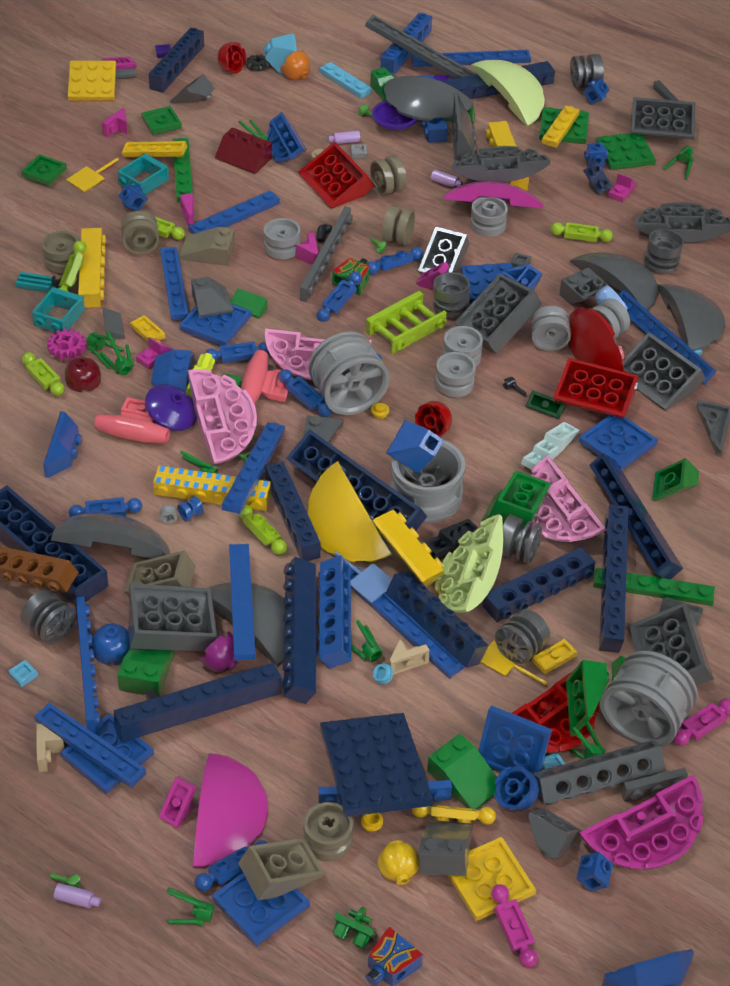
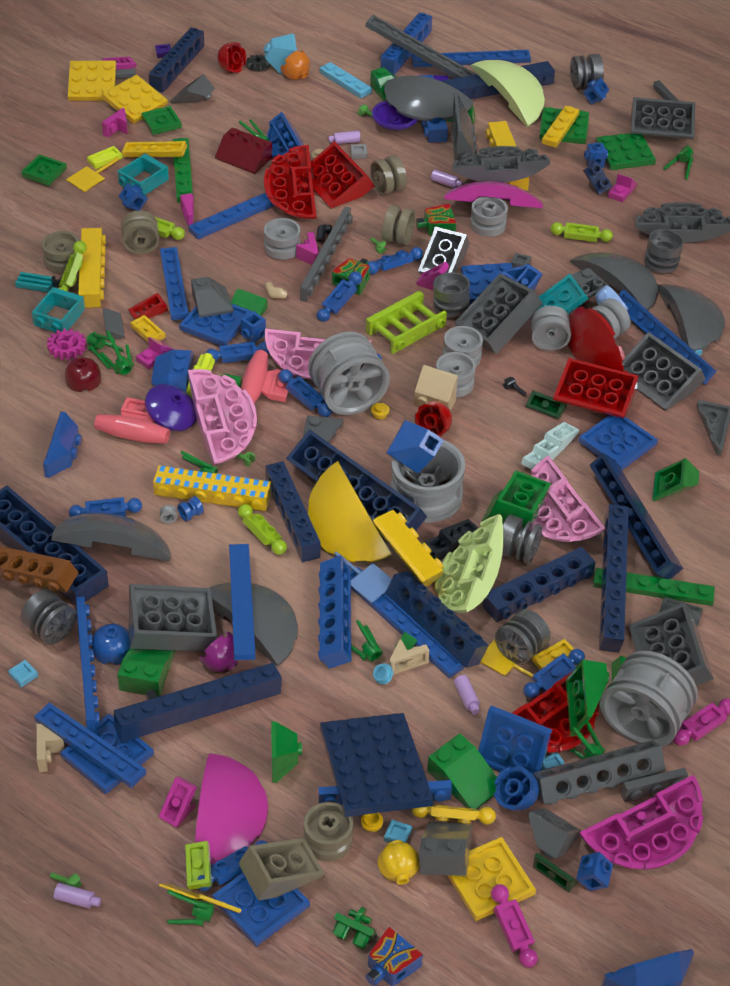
(43, 374): lime plate -> none
(104, 157): none -> neon yellow tile
(135, 97): none -> yellow plate
(157, 306): none -> red slope
(166, 570): dark tan slope -> none
(198, 864): none -> lime plate
(198, 896): none -> yellow piece
(209, 246): dark tan slope -> none
(253, 327): none -> blue brick
(253, 468): blue plate -> none
(275, 292): none -> tan arm
(284, 750): none -> green slope
(290, 183): none -> red brick
(299, 630): dark blue brick -> none
(397, 831): none -> medium azure tile
(408, 641): none -> green sticker
(436, 386): none -> tan slope
(437, 216): none -> torso
(467, 694): none -> lavender cylinder
(552, 673): none -> blue plate
(554, 872): none -> dark green slope
(564, 294): none -> teal plate

